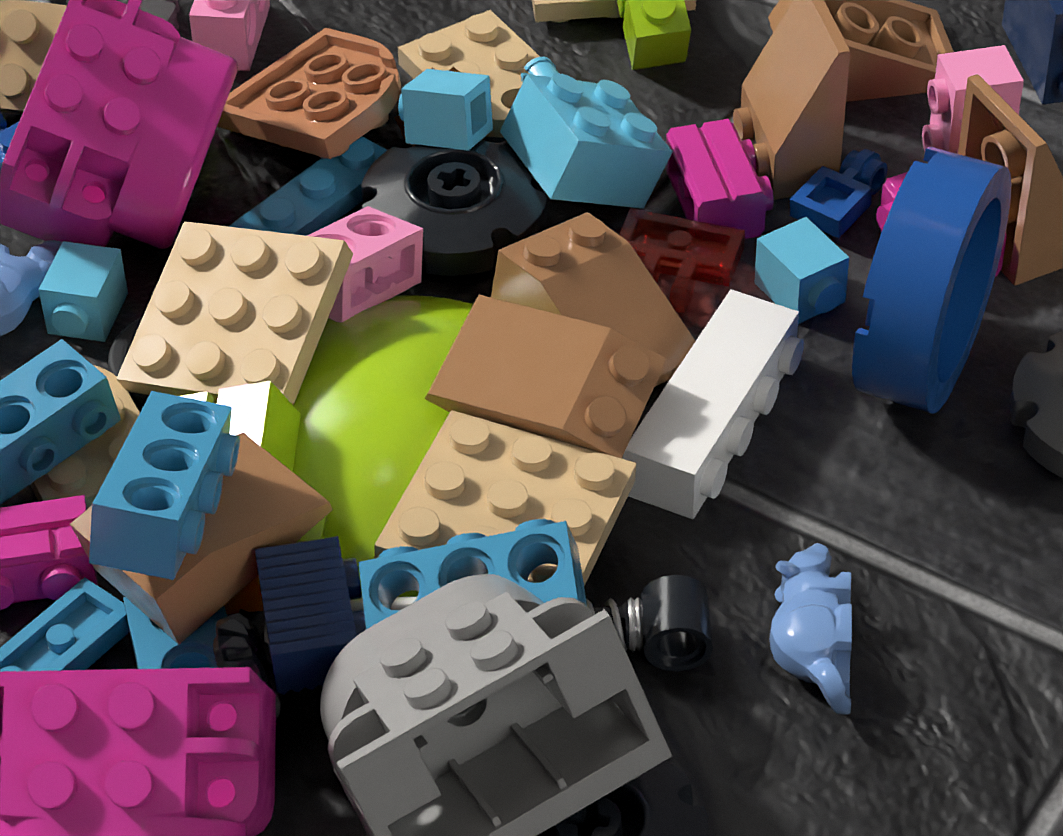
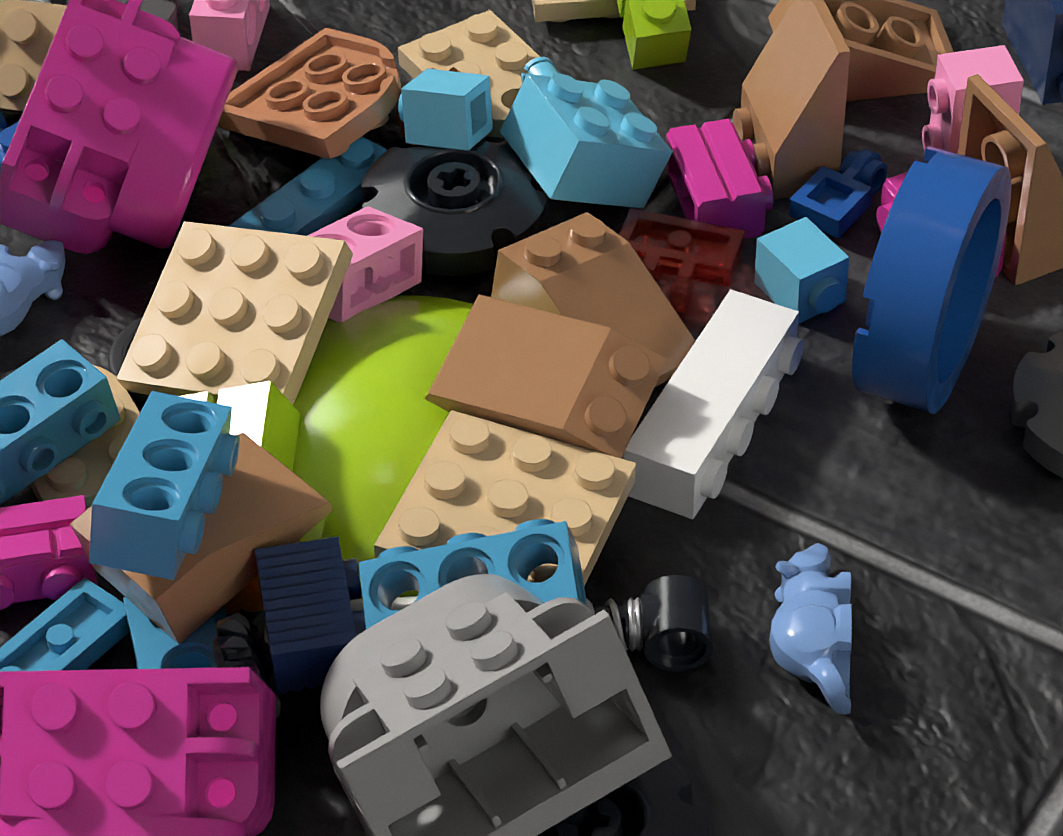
(83, 291): medium azure brick -> none

